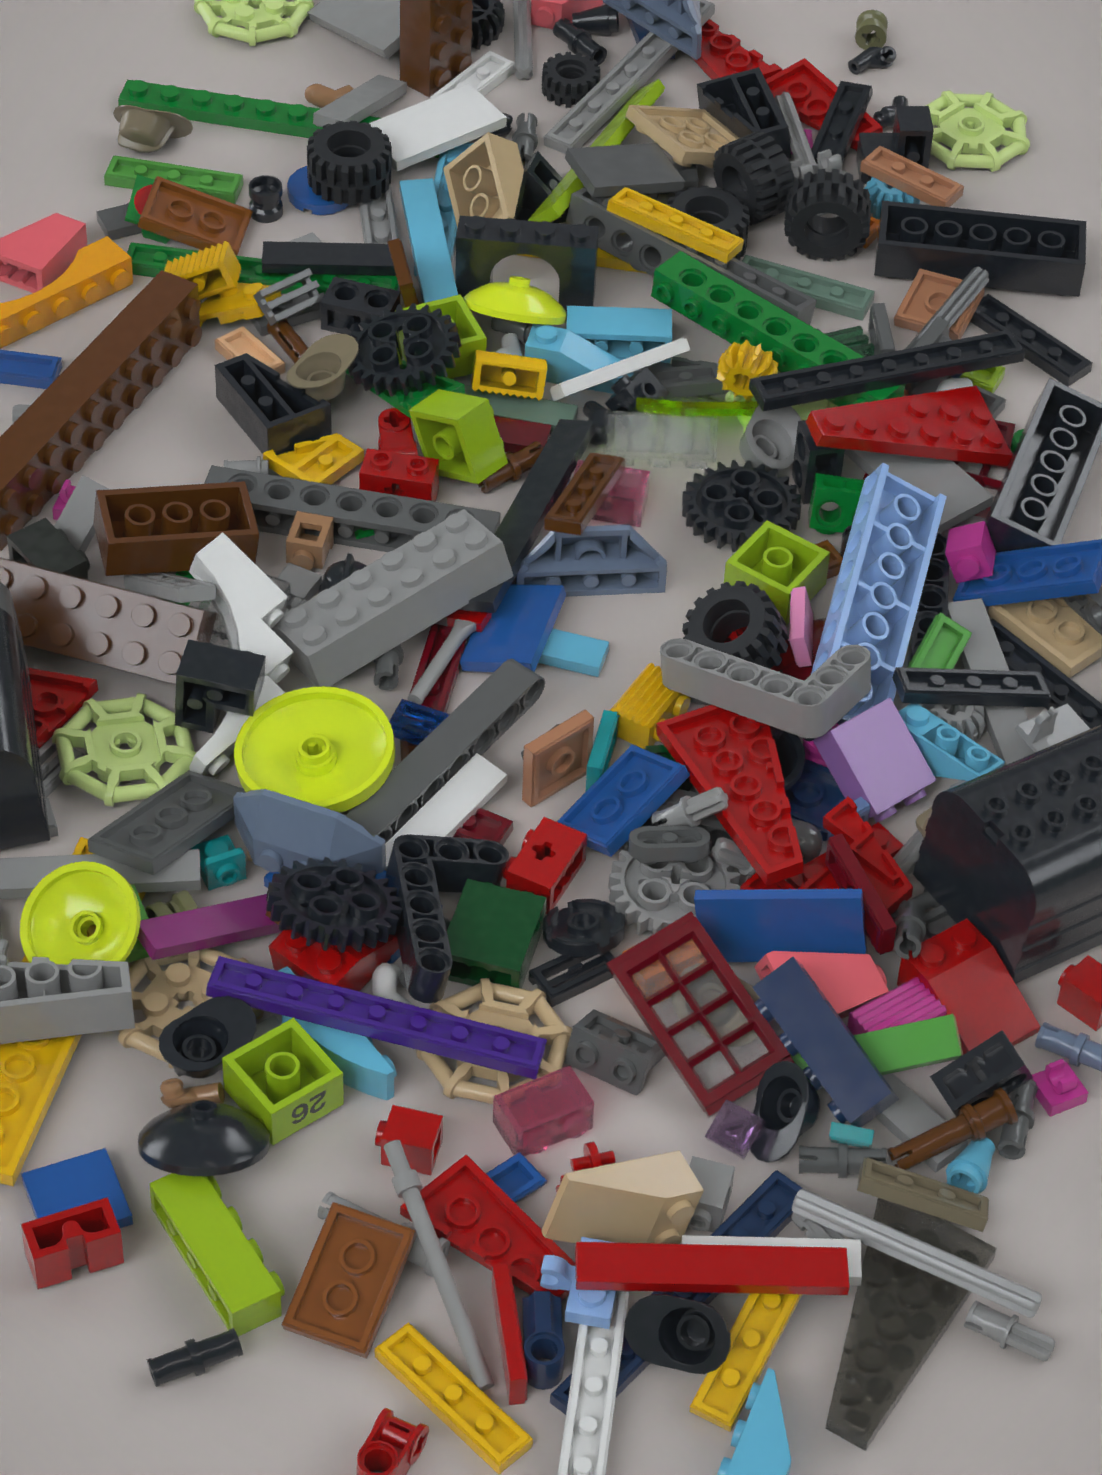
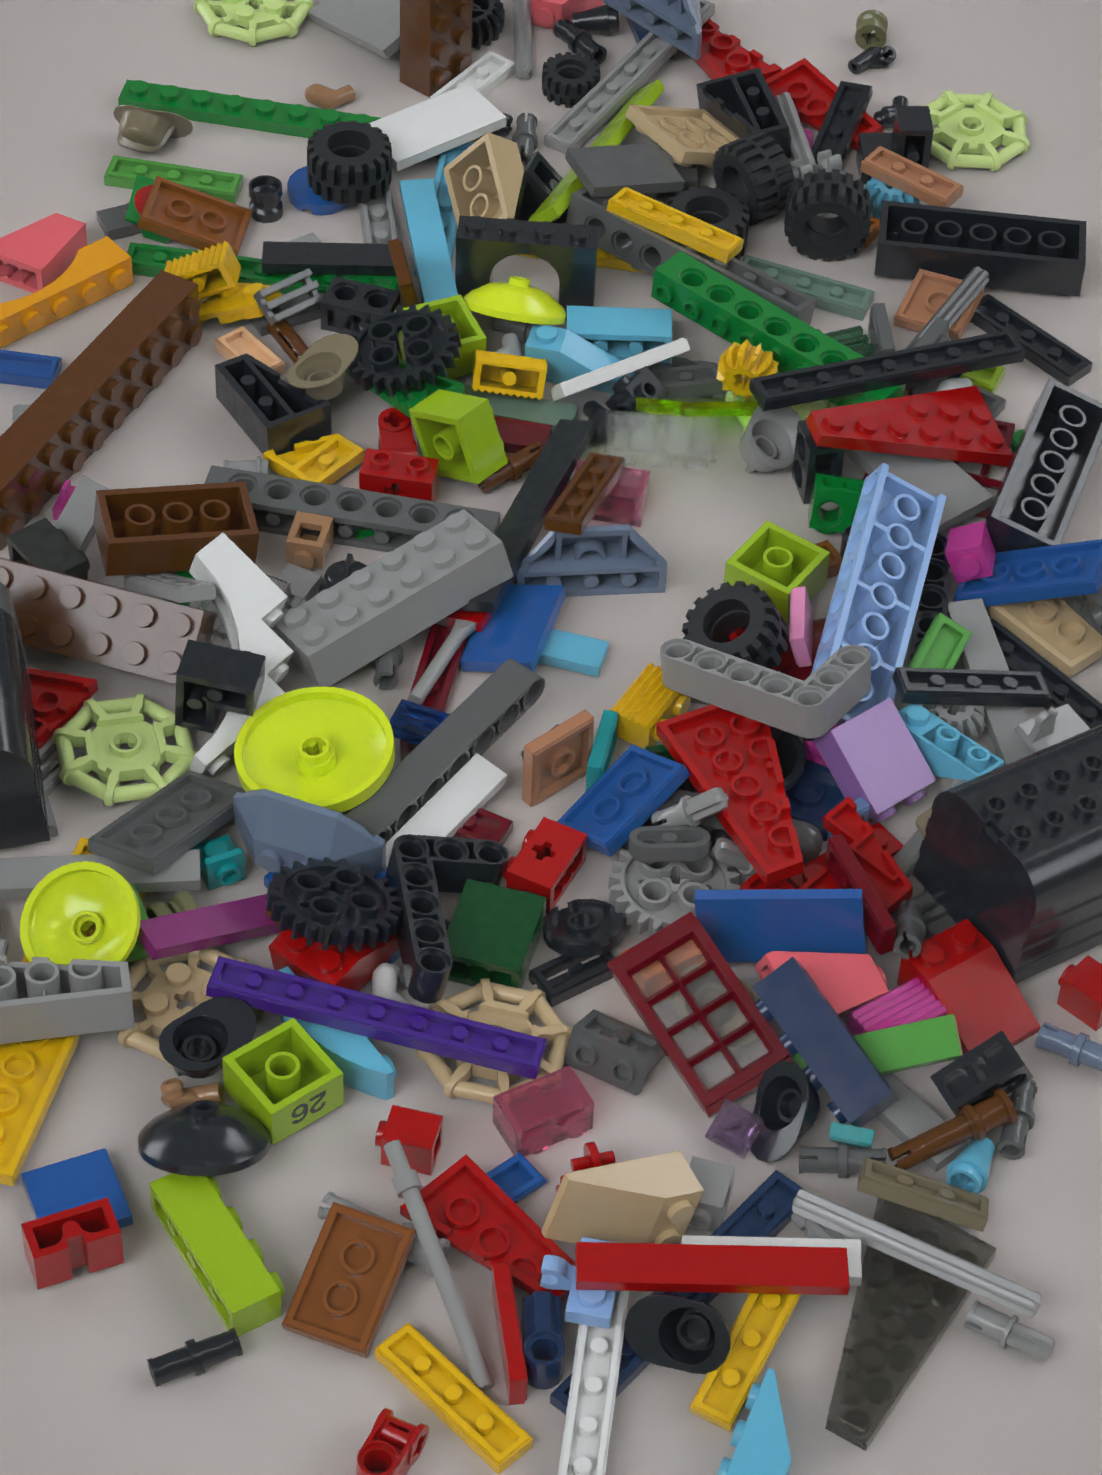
(361, 101): light grey tile -> none
(737, 501): black gear -> none
(1059, 1088): dark pink tile -> none

